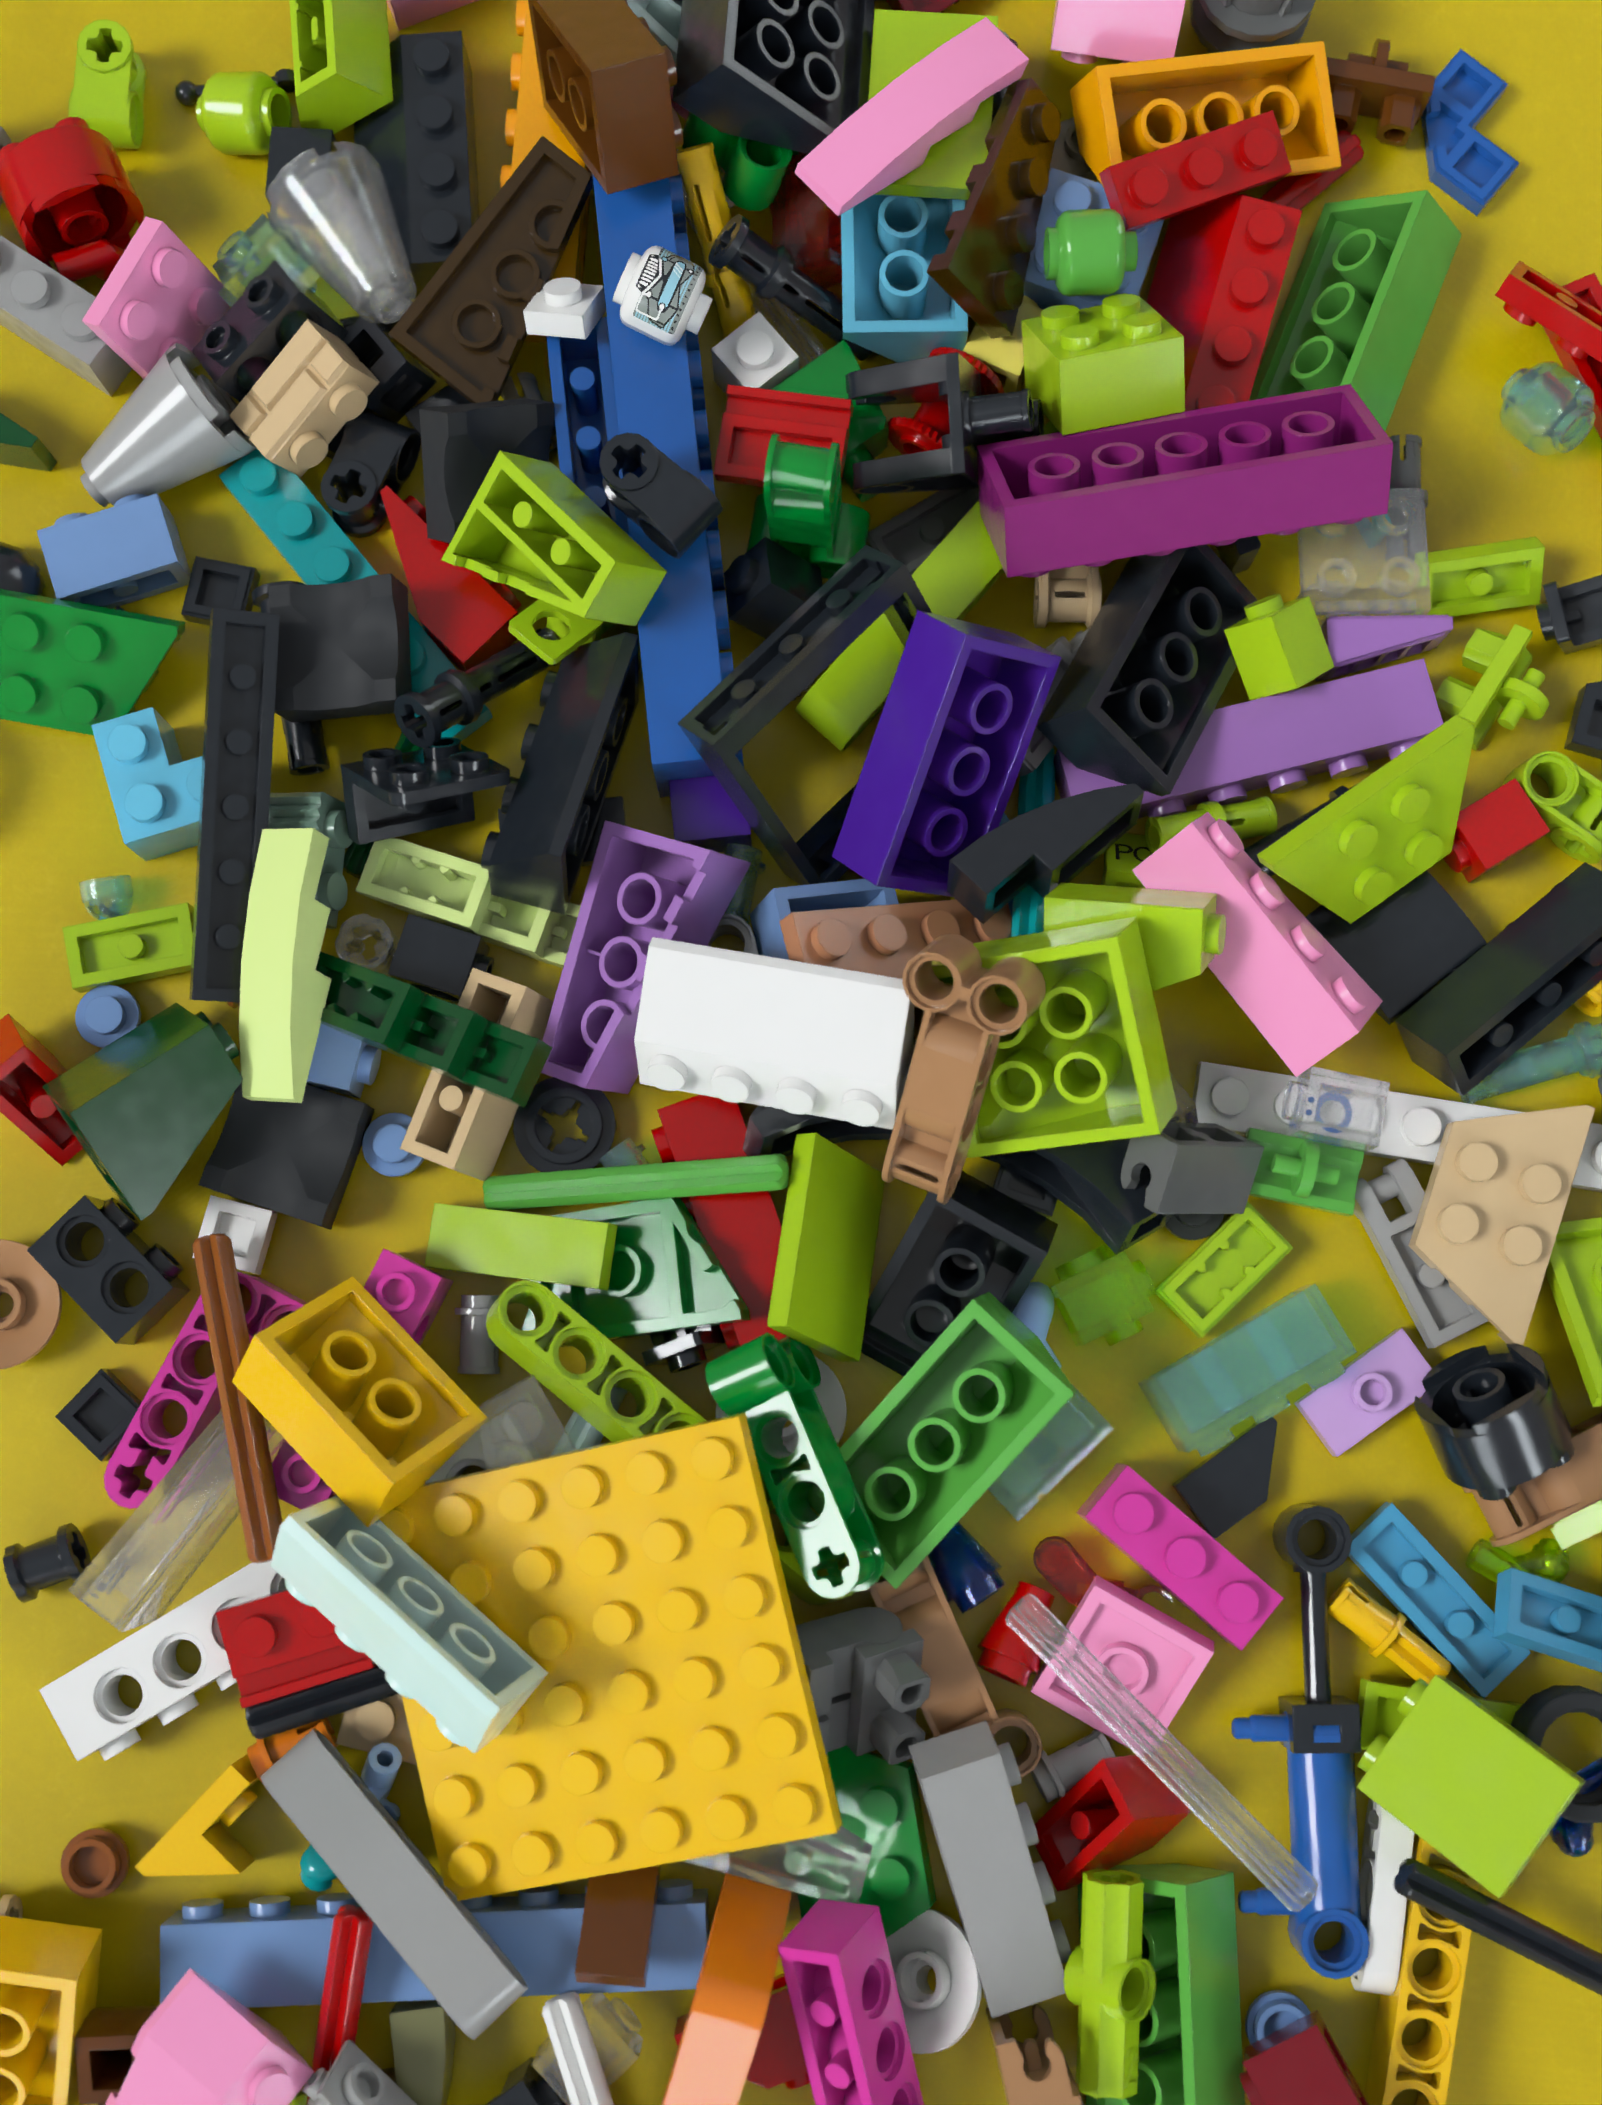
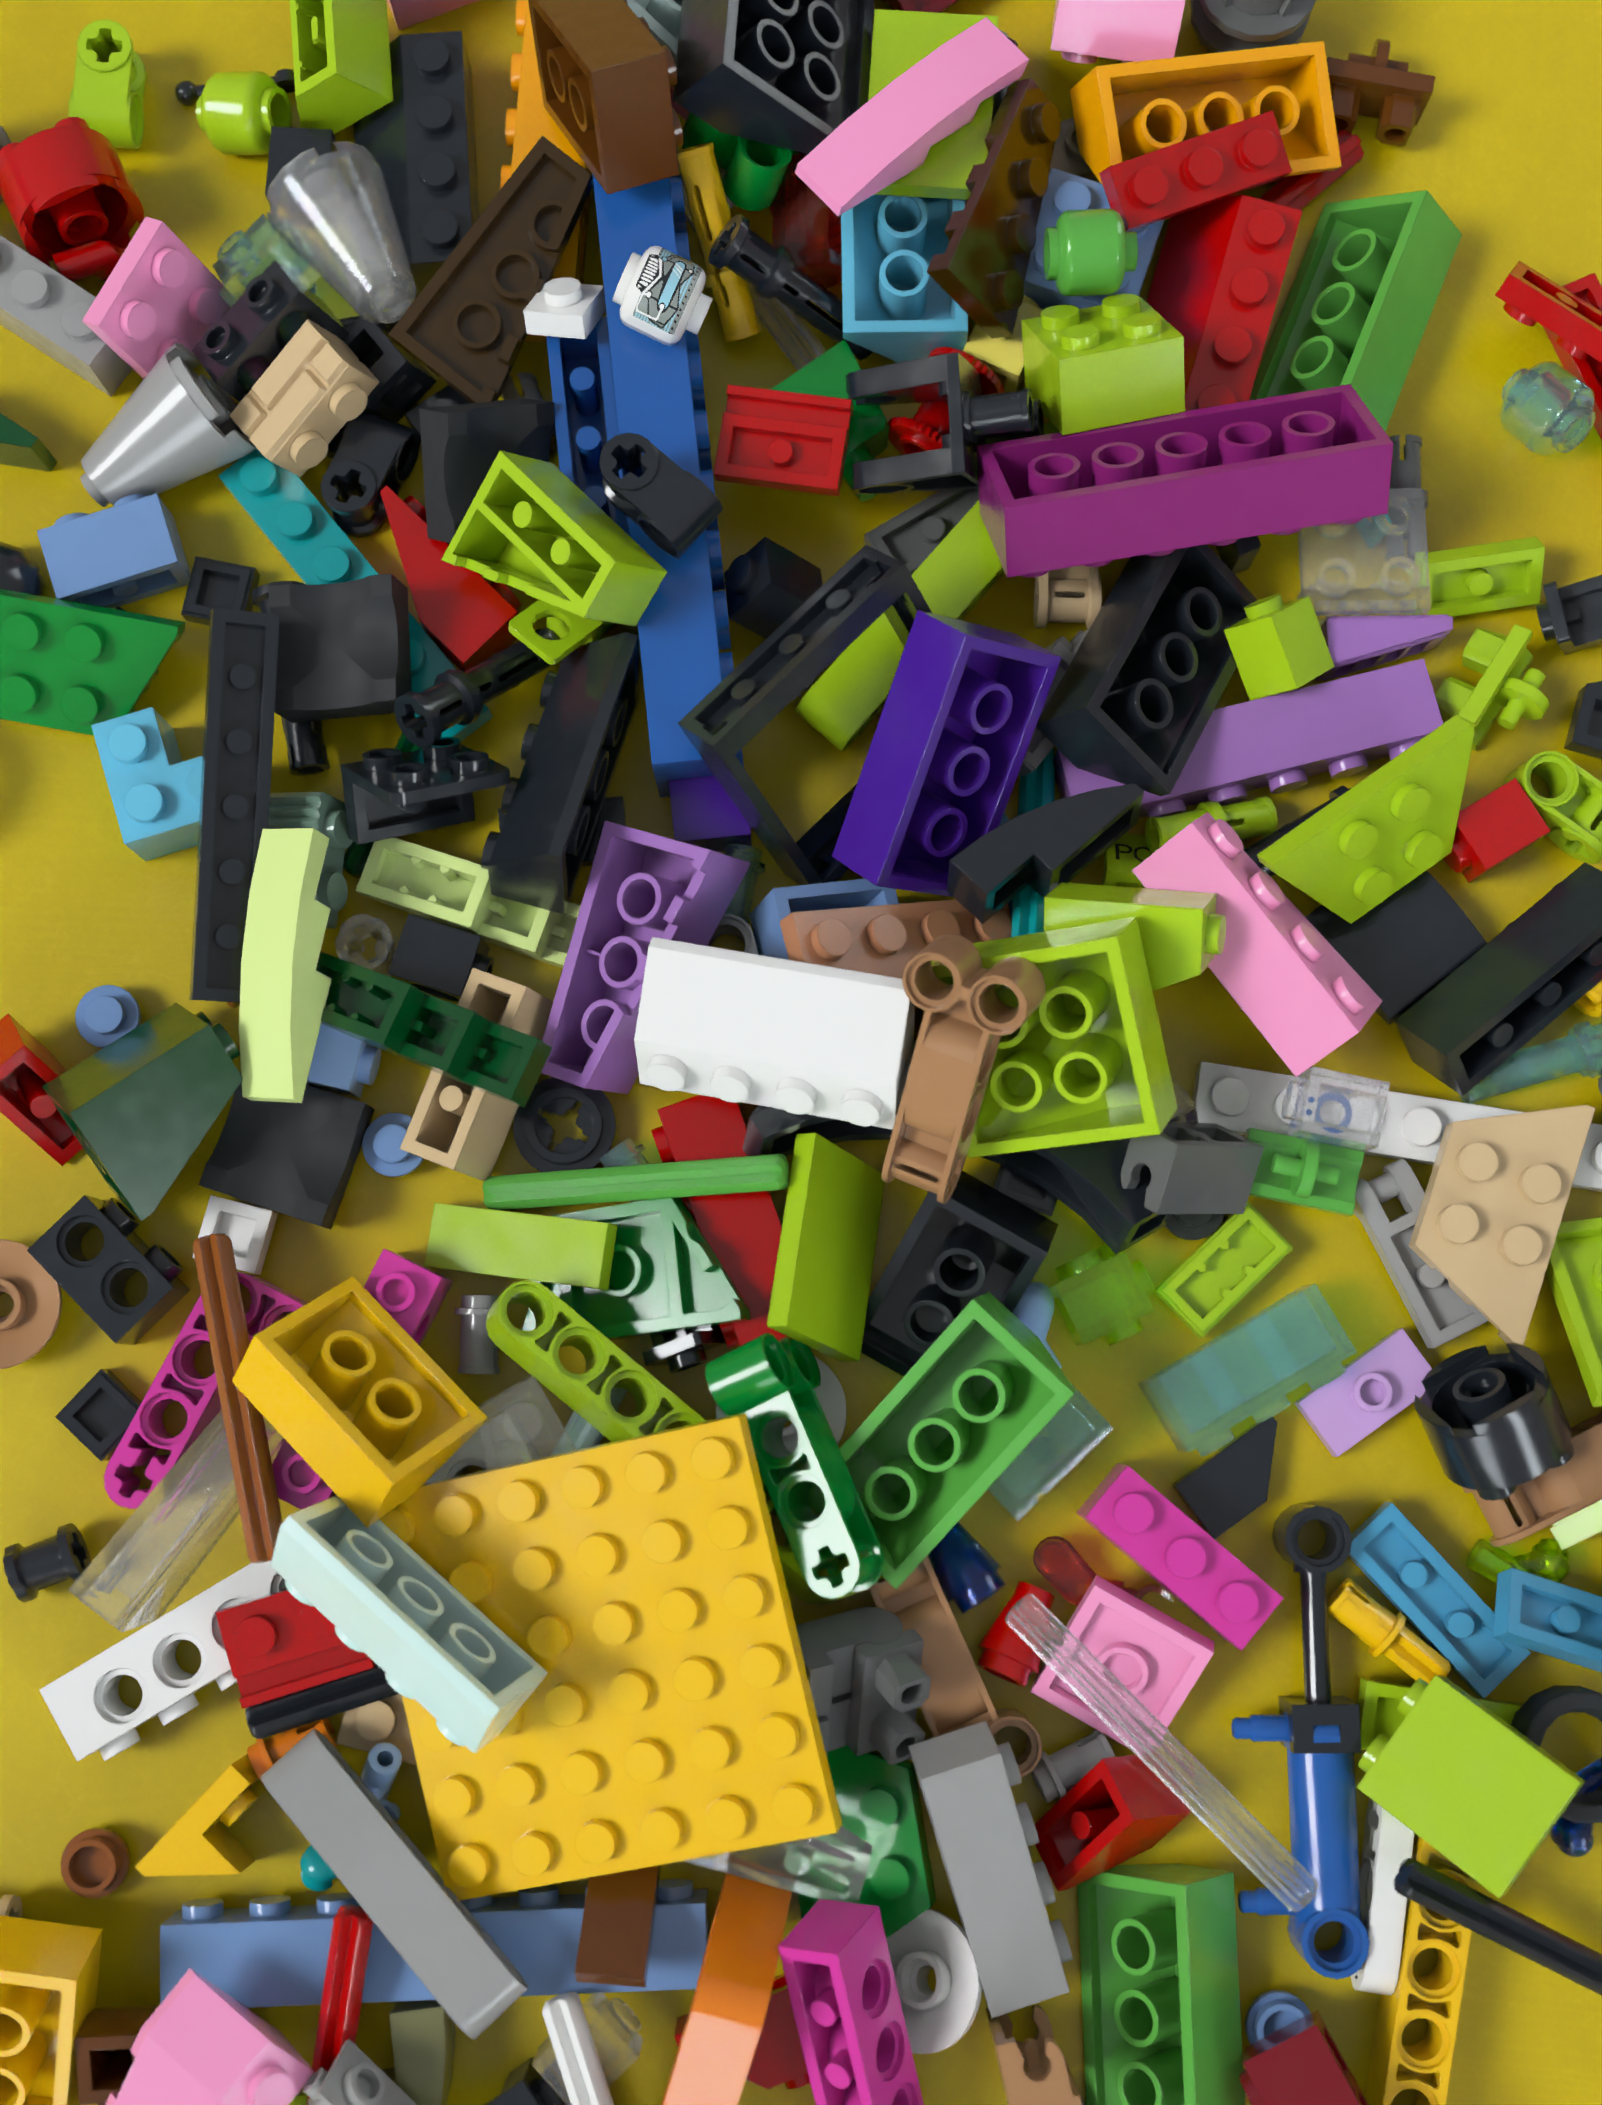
(107, 896): clear light blue hinge -> none
(130, 947): lime plate -> none
(753, 356): white brick -> none
(805, 506): green piece -> none
(1109, 1983): lime piece -> none
(1458, 155): blue tile -> none

